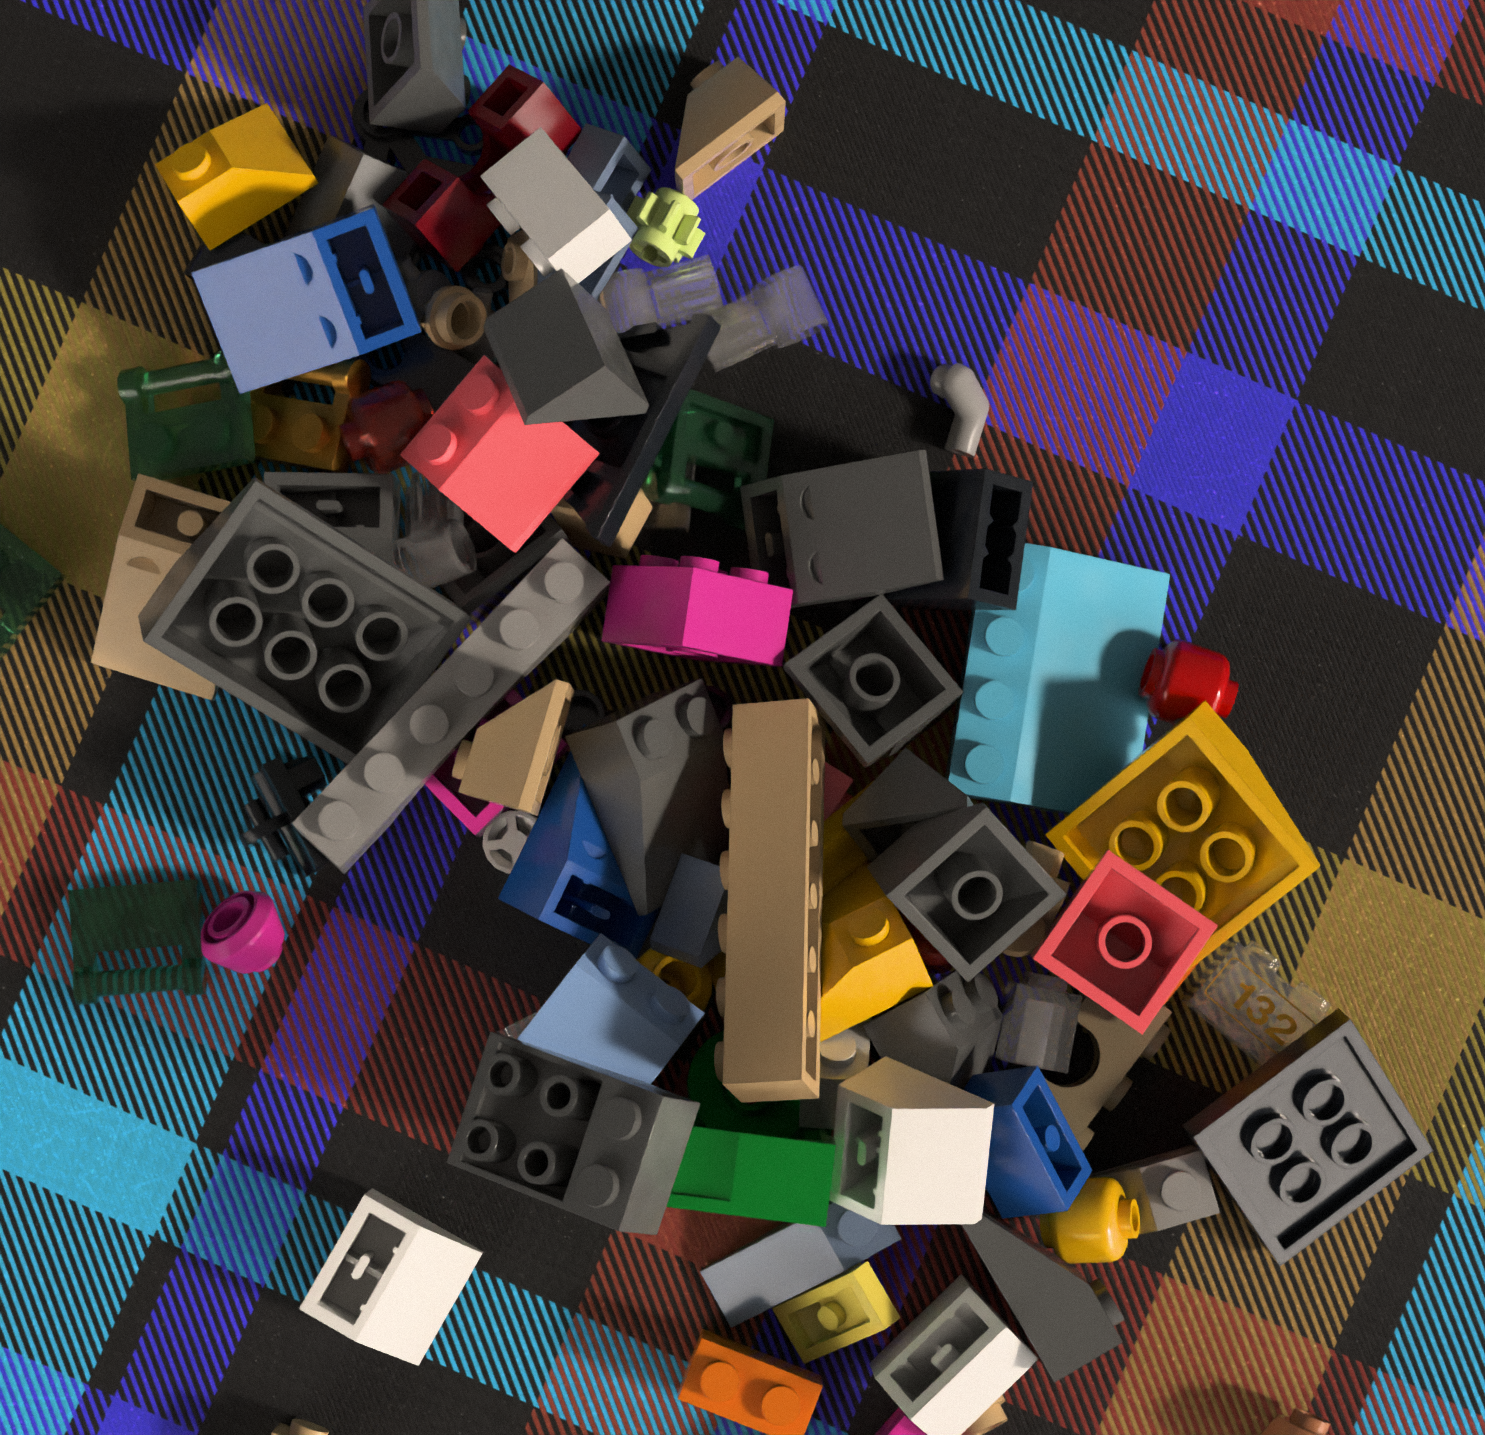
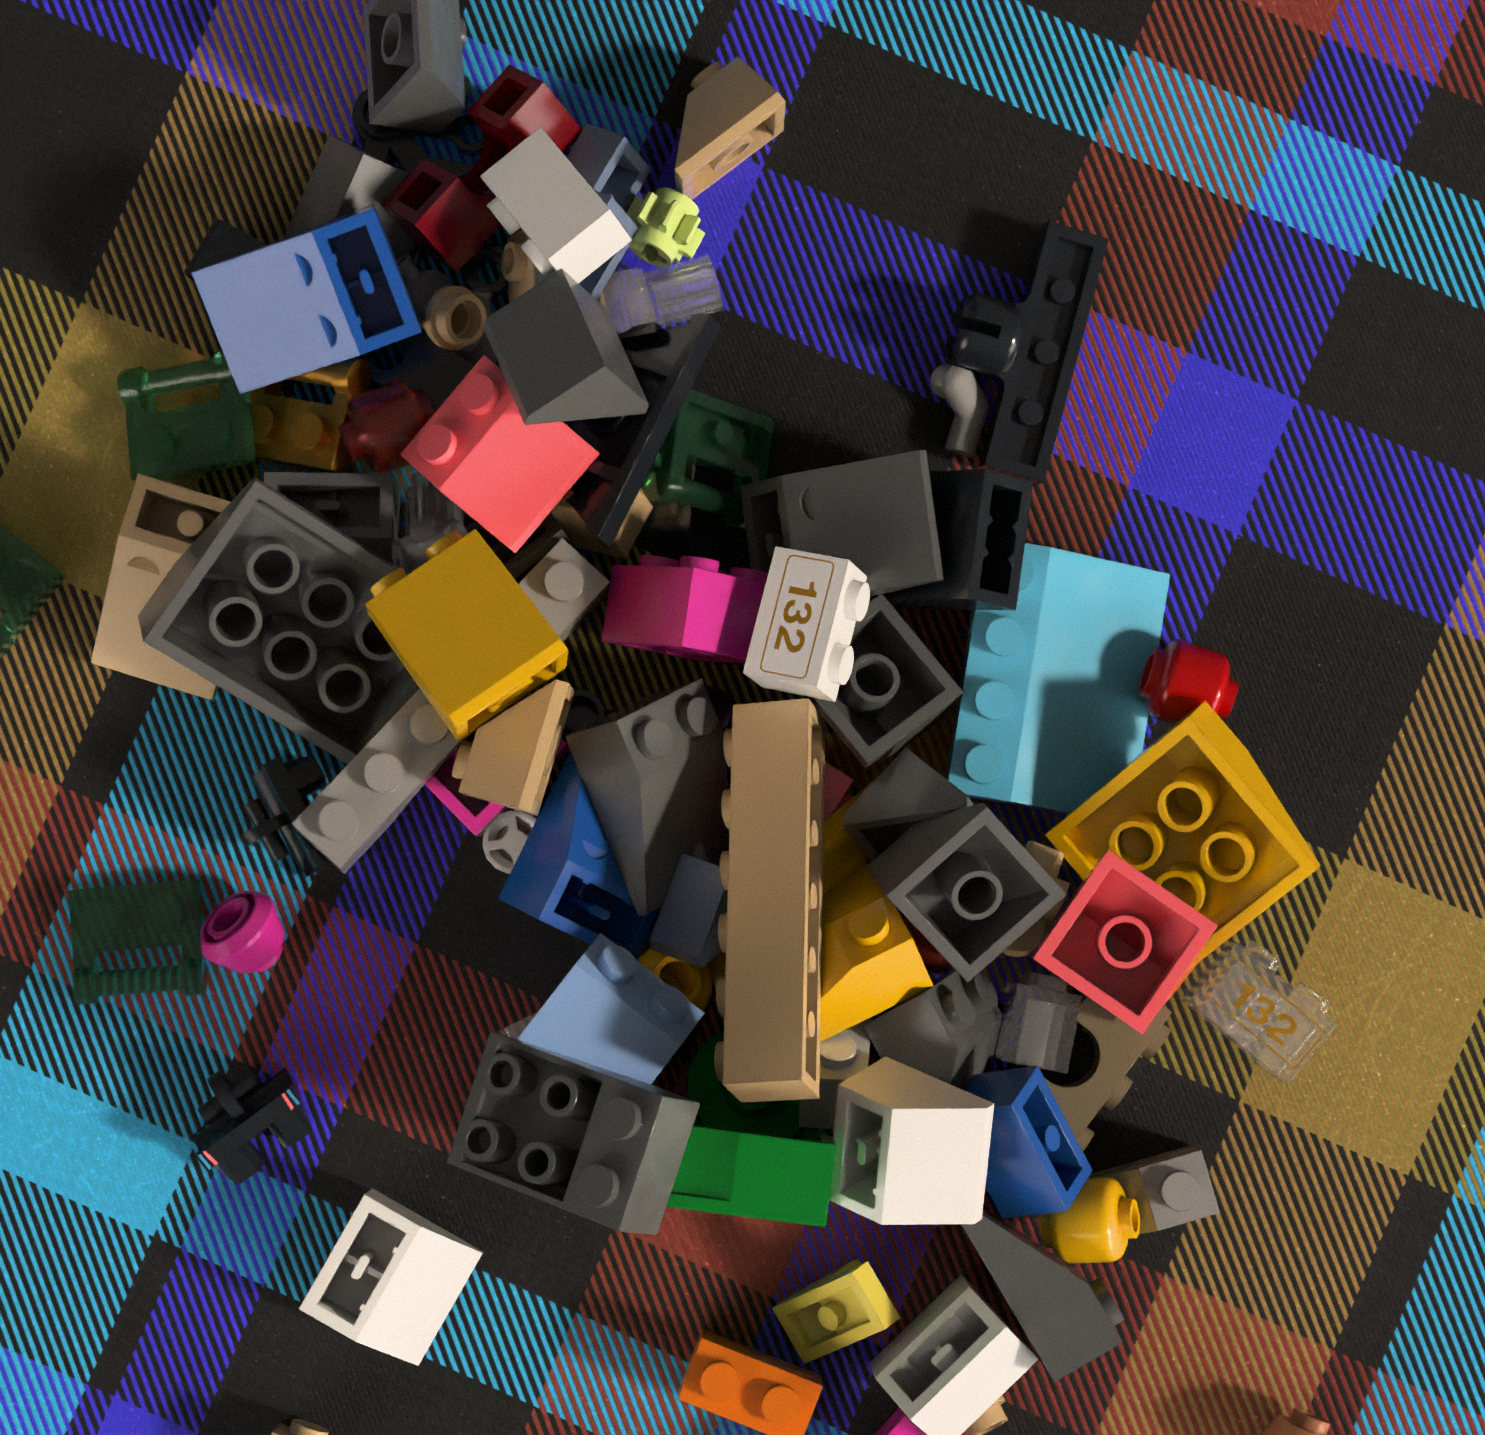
(236, 175): yellow slope -> none
(242, 1112): none -> black hips
(466, 632): none -> yellow slope
(775, 313): clear piece -> none
(792, 1261): sand blue slope -> none
(807, 624): none -> white brick
(1030, 348): none -> black plate
(1308, 1137): plate -> none

